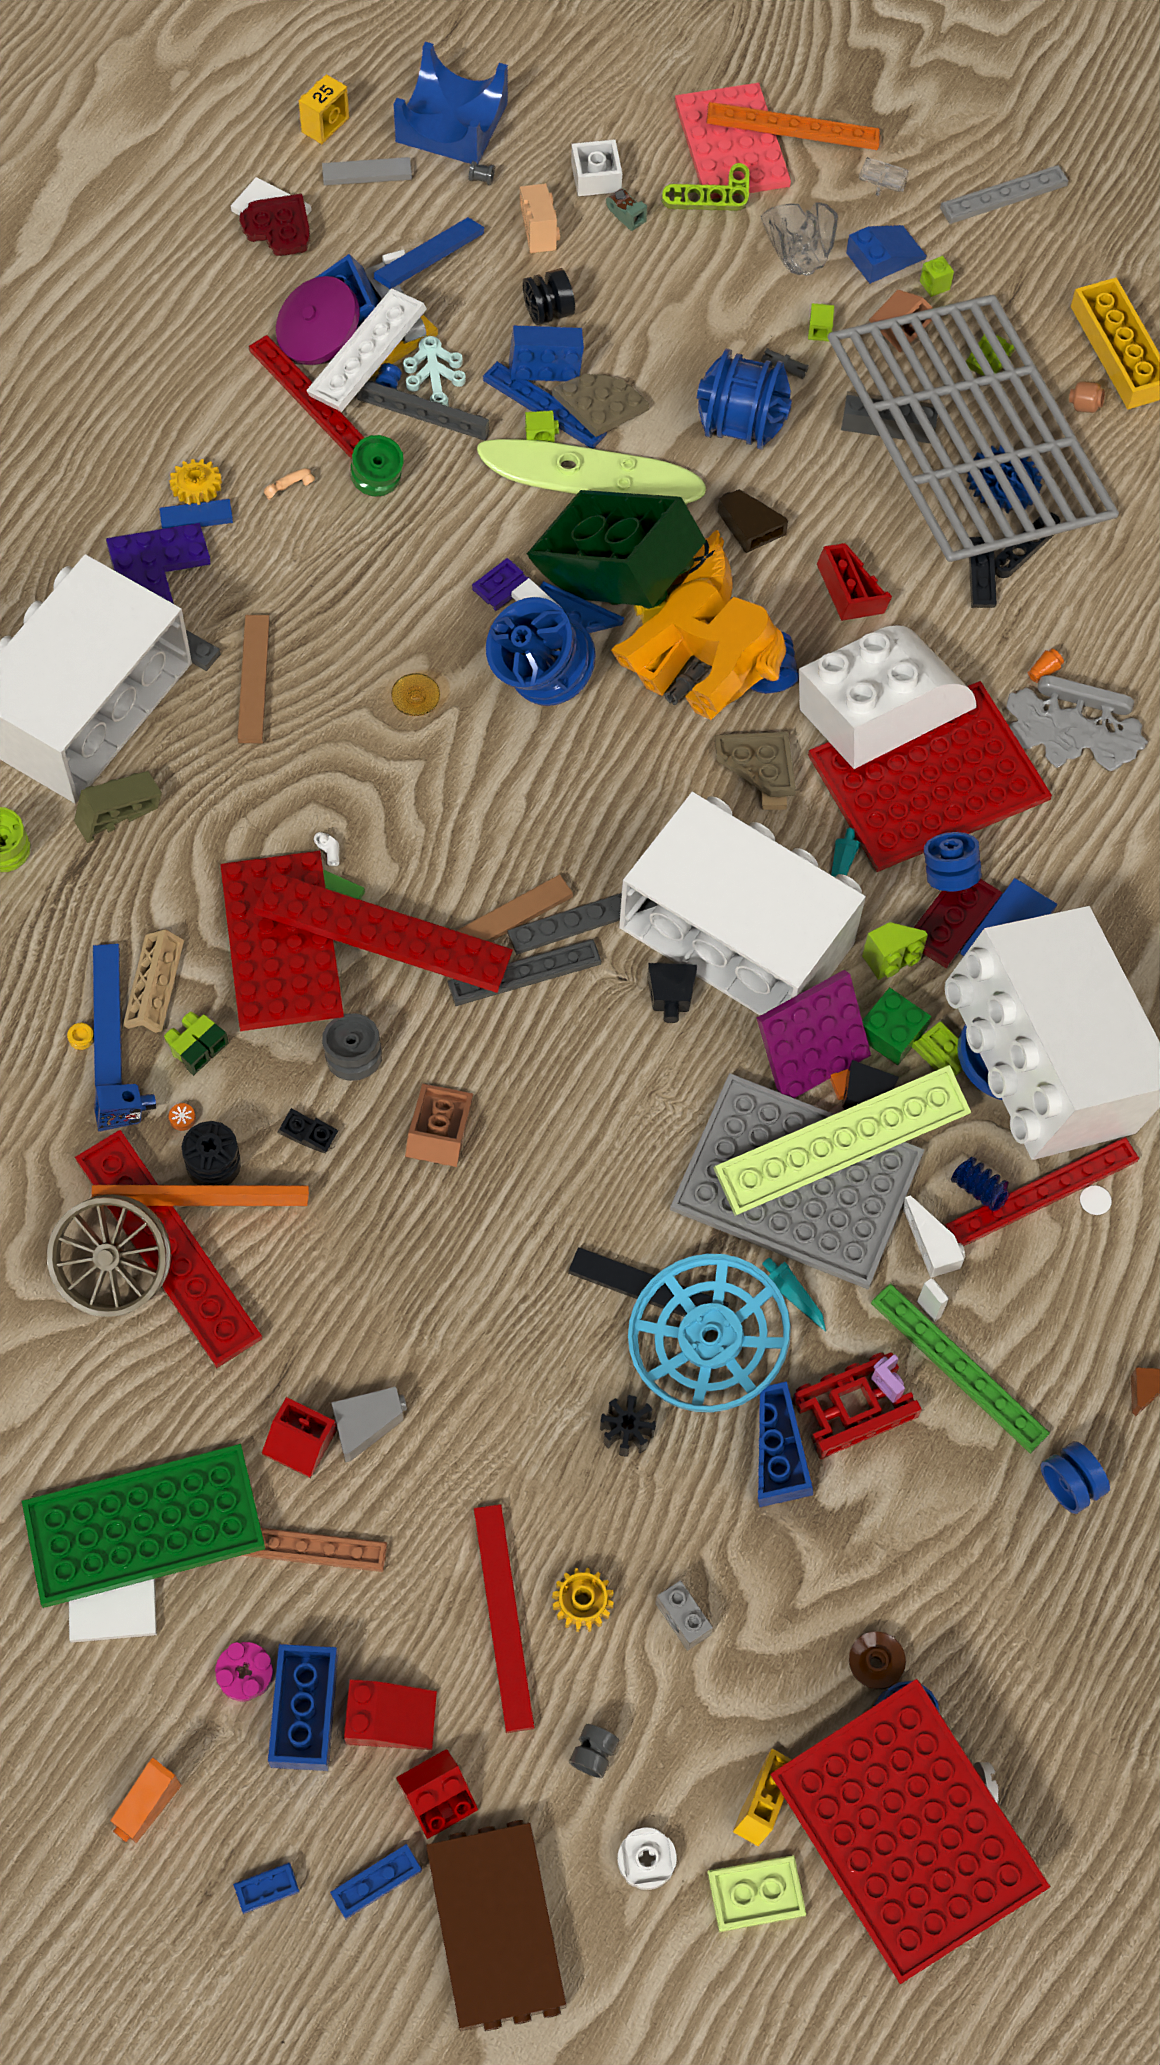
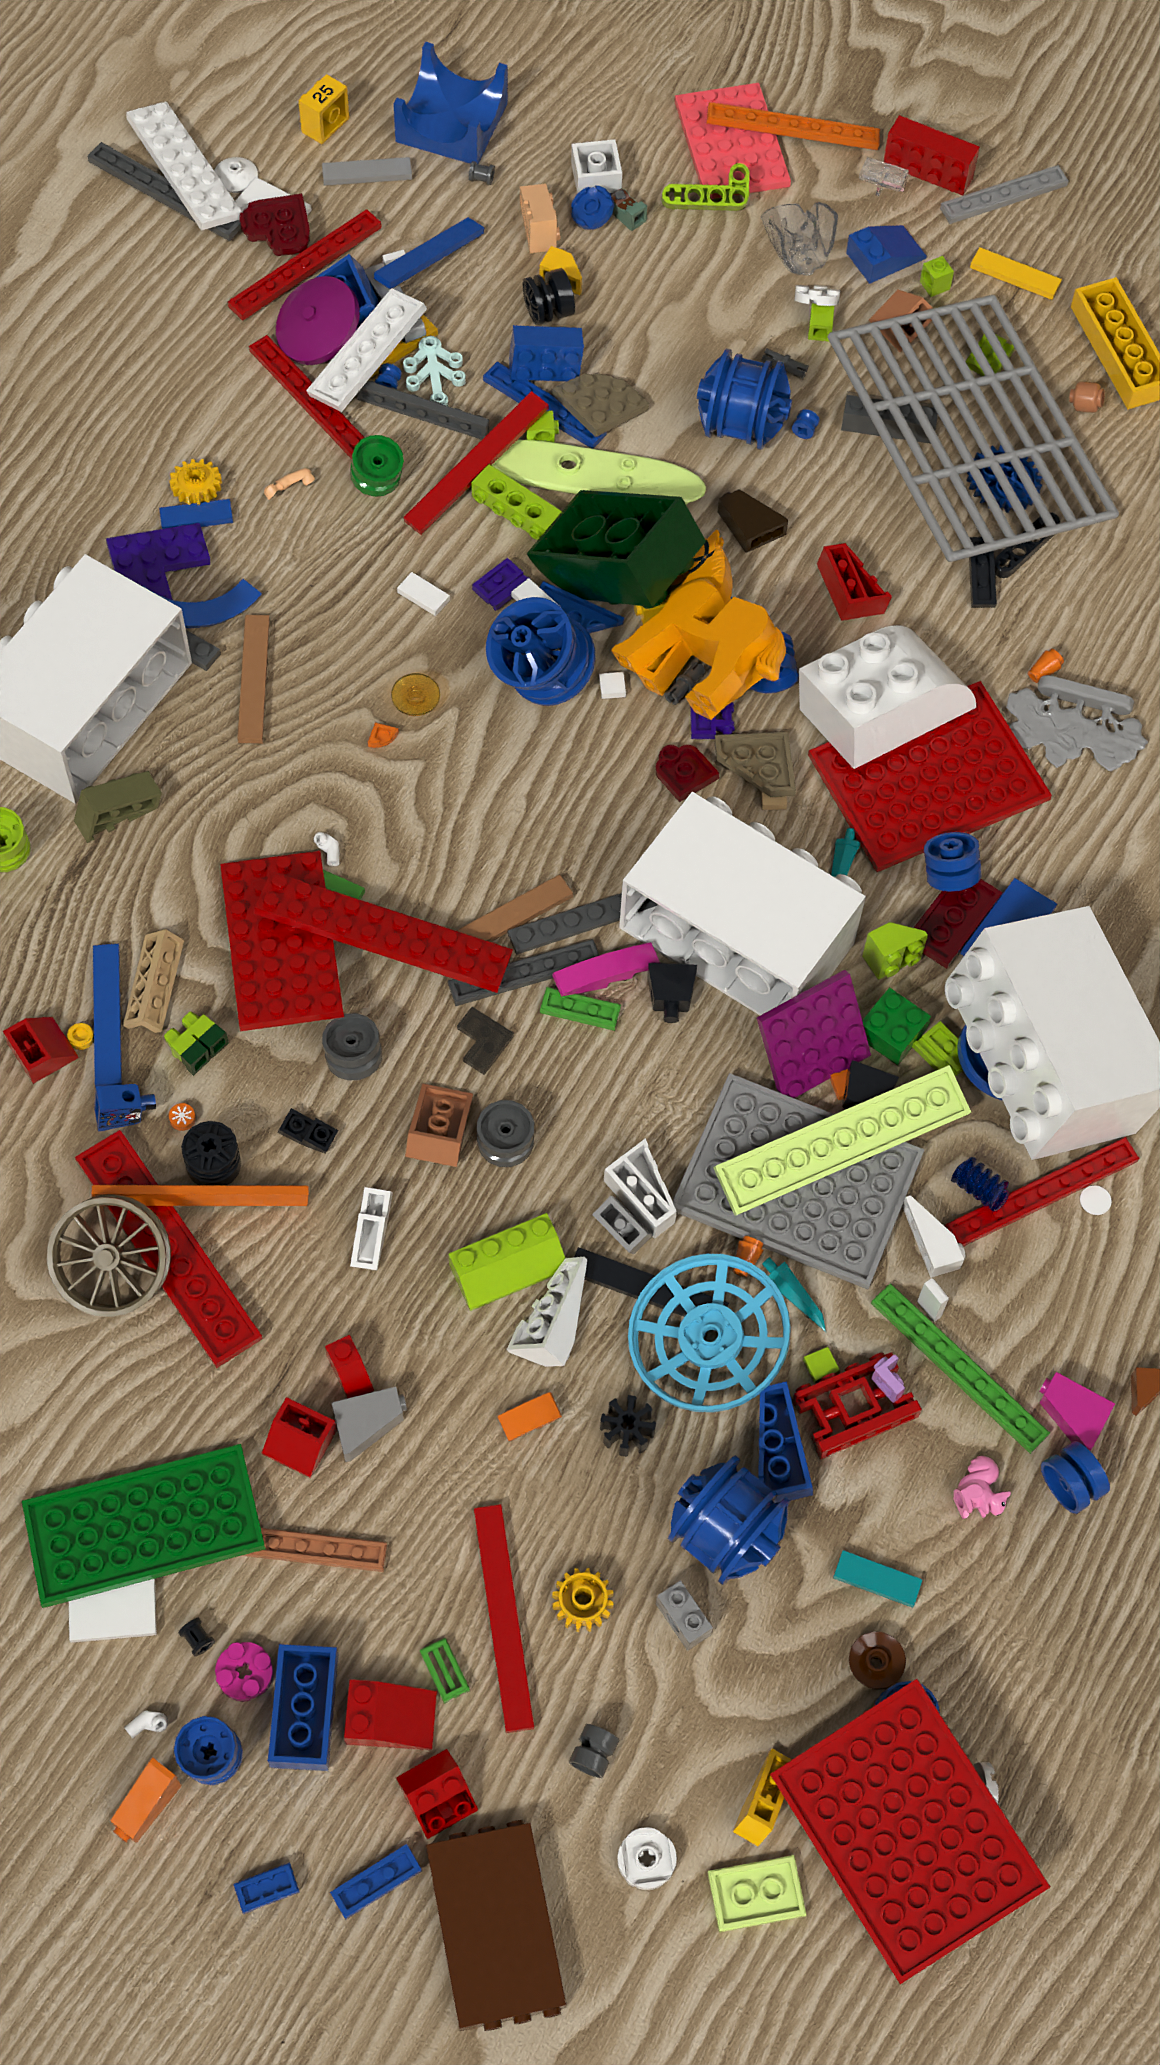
(39, 1046): none -> red slope
(147, 1720): none -> white arm
(149, 183): none -> dark grey plate
(184, 165): none -> white plate
(196, 1637): none -> black bush
(203, 1735): none -> blue wheel
(218, 609): none -> blue tile
(236, 173): none -> white dish
(304, 264): none -> red plate
(349, 1367): none -> red slope
(371, 1228): none -> white slope
(382, 735): none -> orange tile
(423, 594): none -> white tile
(454, 1692): none -> bright green tile
(482, 455): none -> red tile
(489, 1036): none -> clear smoke tile
(505, 1133): none -> dark grey wheel
(507, 1261): none -> lime slope
(512, 493): none -> lime brick
(529, 1416): none -> orange slope
(553, 1324): none -> white wedge
(559, 258): none -> yellow slope
(580, 1009): none -> bright green tile
(592, 207): none -> blue tile
(604, 969): none -> dark pink slope
(612, 685): none -> white tile
(622, 1225): none -> light grey brick
(641, 1189): none -> white wedge
(684, 770): none -> dark red plate
(706, 729): none -> dark purple plate
(729, 1520): none -> blue wheel
(750, 1251): none -> orange cone
(805, 424): none -> blue wheel
(818, 295): none -> white plate
(821, 1364): none -> lime tile
(877, 1579): none -> teal tile
(931, 155): none -> red brick
(975, 1492): none -> bright pink animal
(1015, 273): none -> yellow tile
(1075, 1409): none -> dark pink slope

